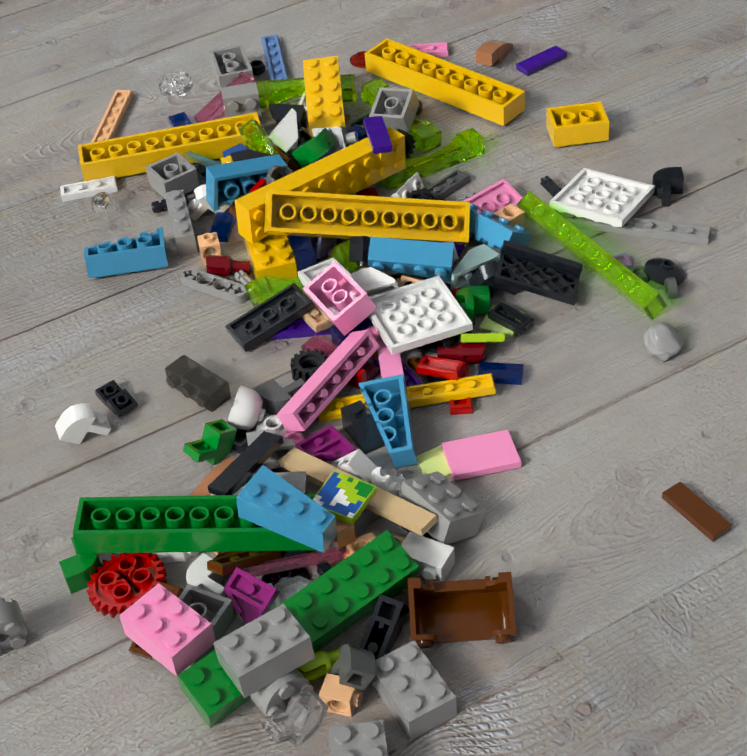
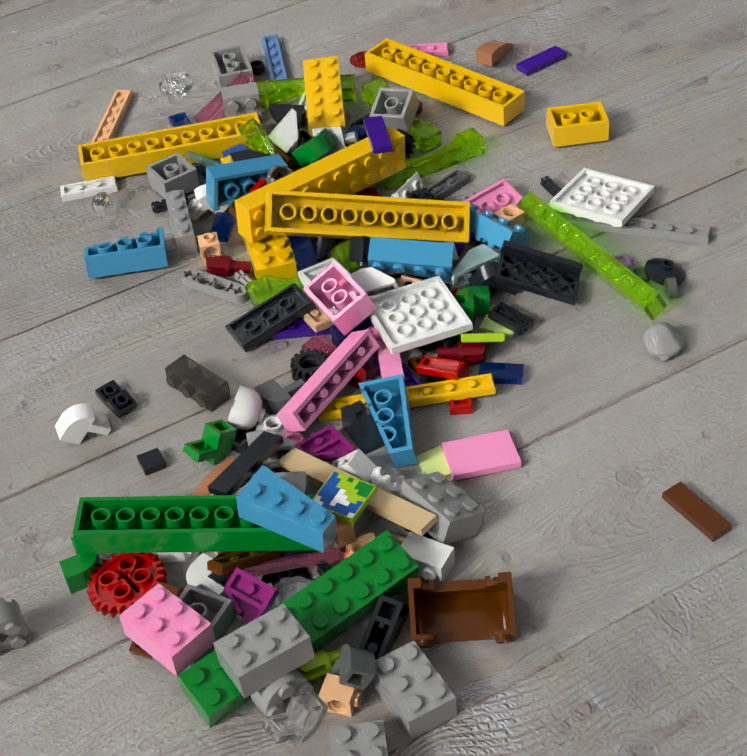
(151, 461): none -> black tile
(668, 182): black brick -> none

